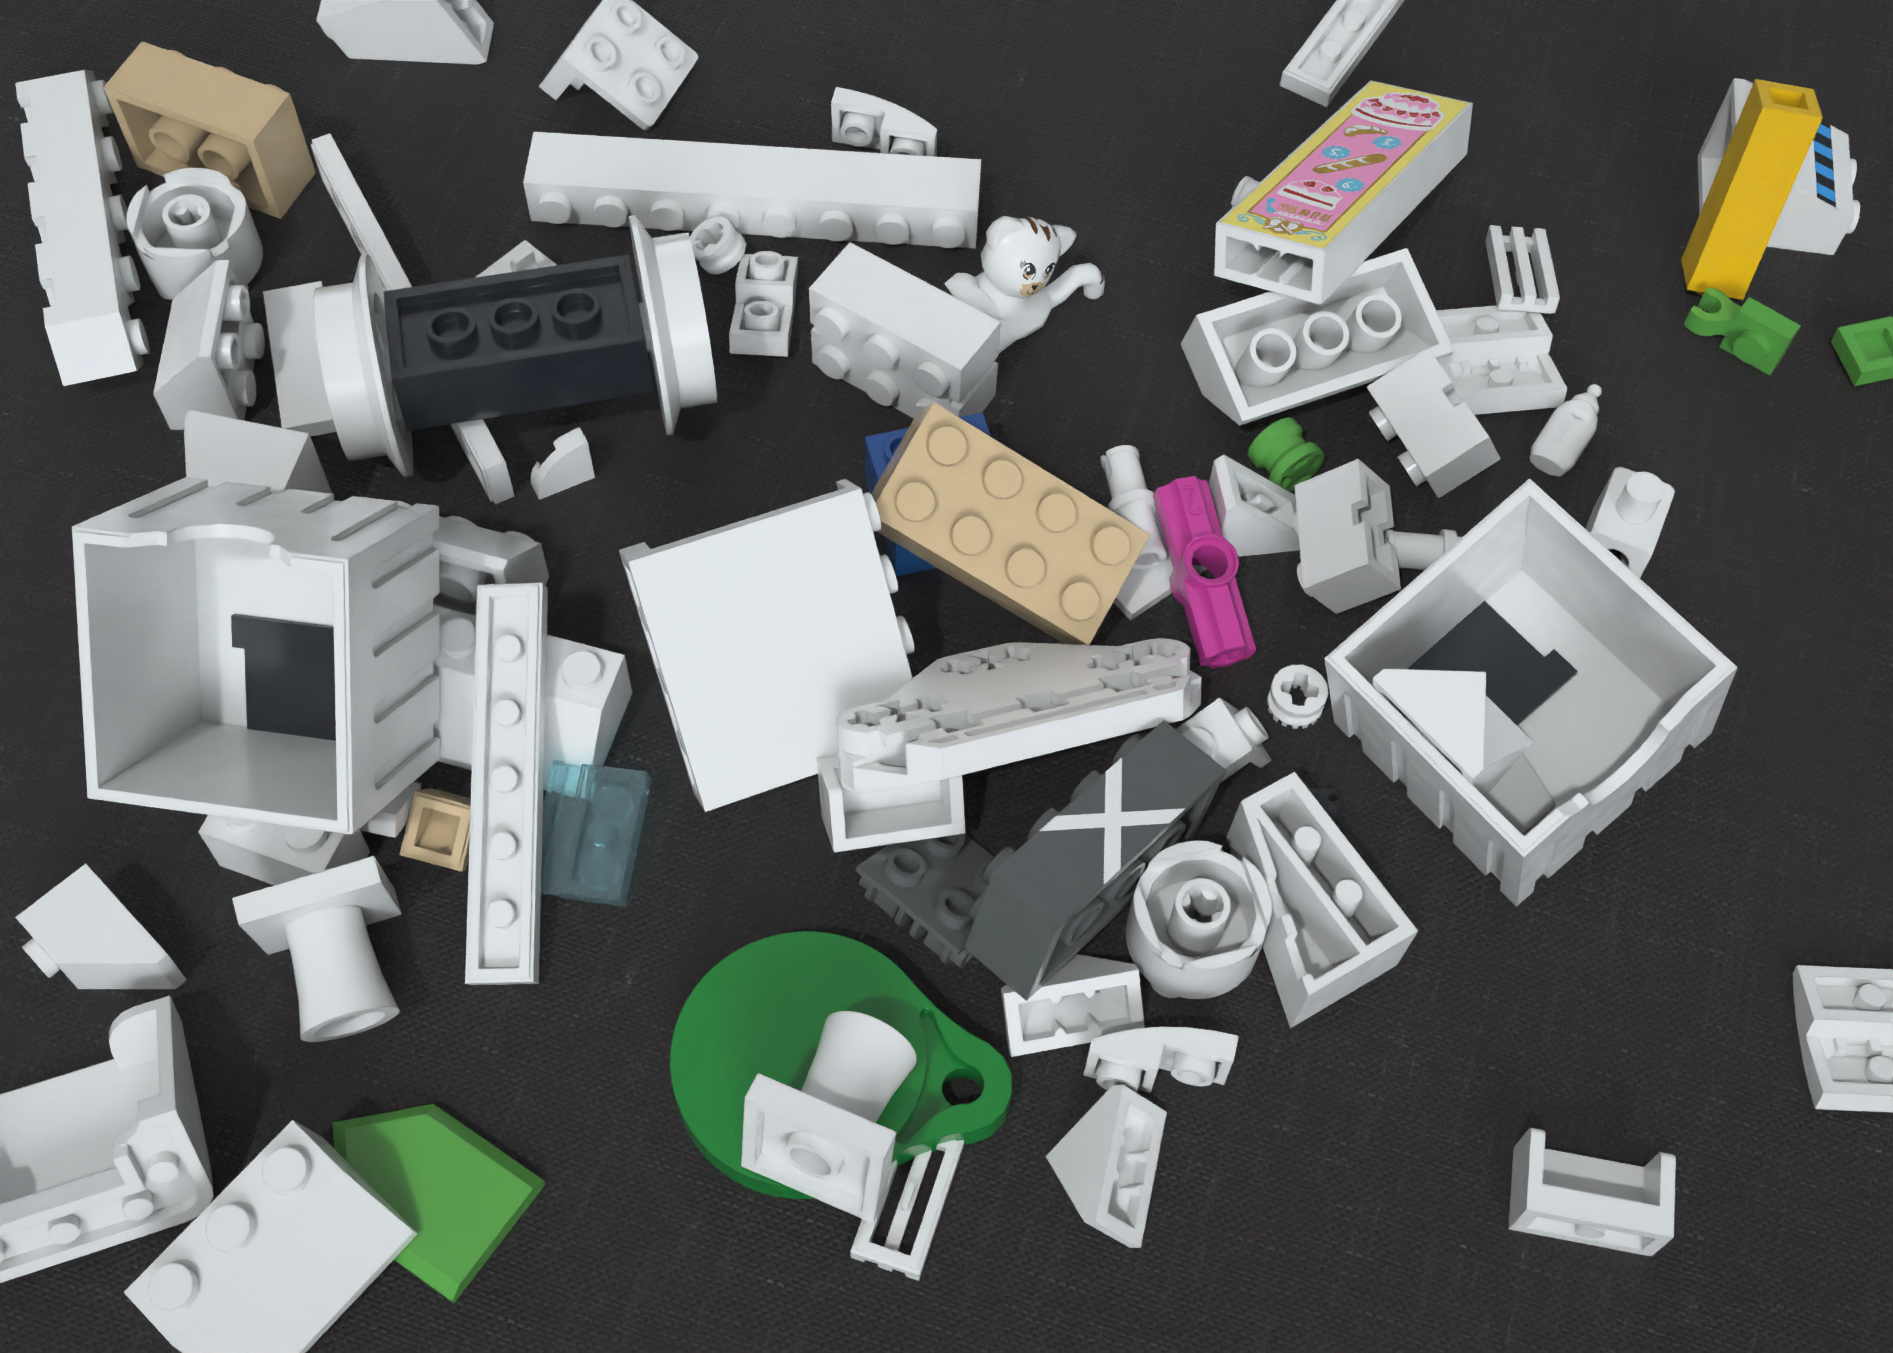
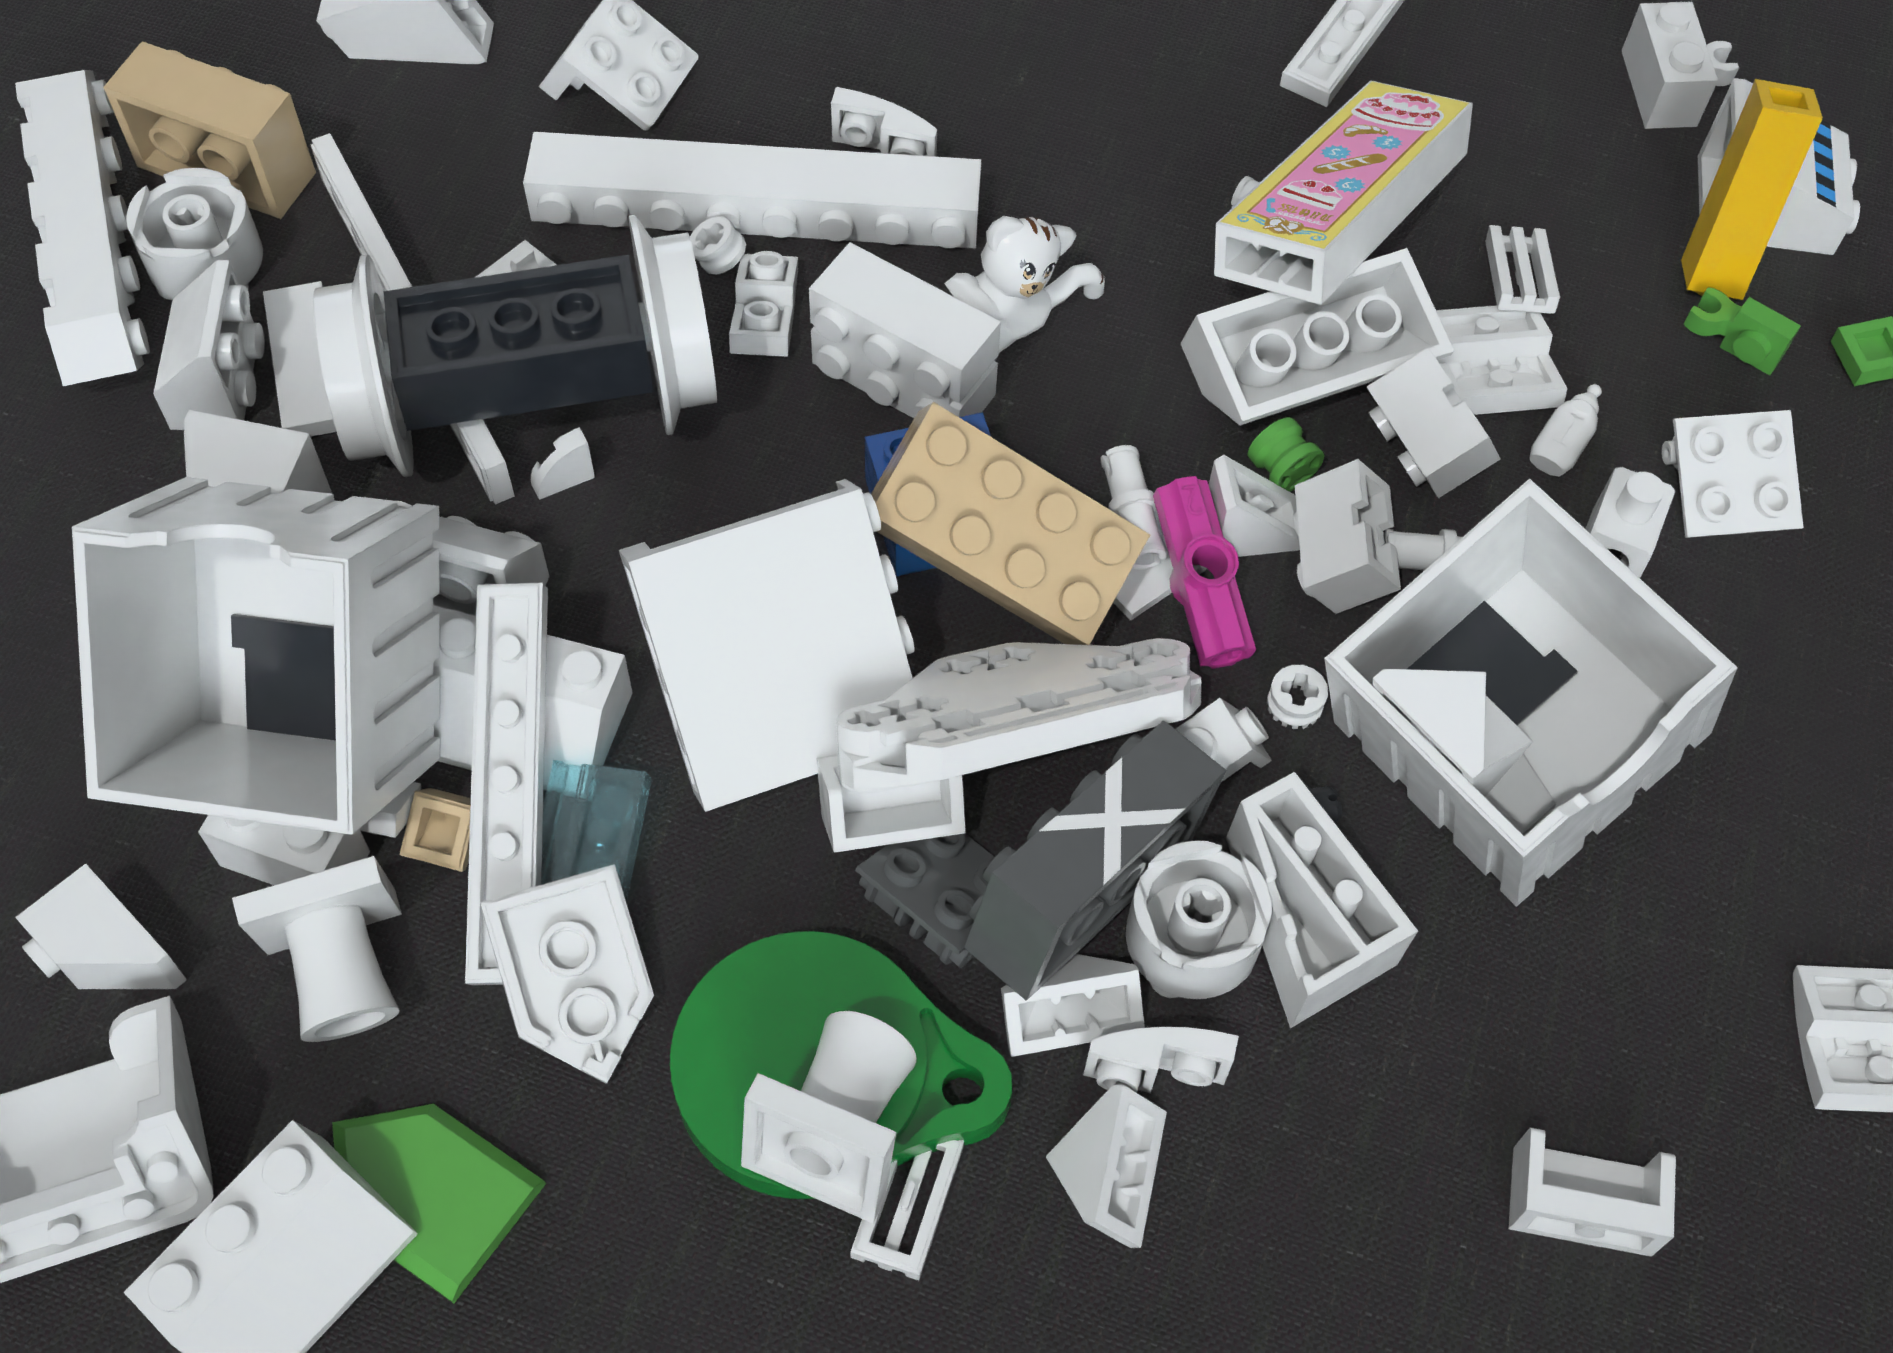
(571, 968): none -> white tile
(1673, 65): none -> white brick
(1736, 473): none -> white hinge

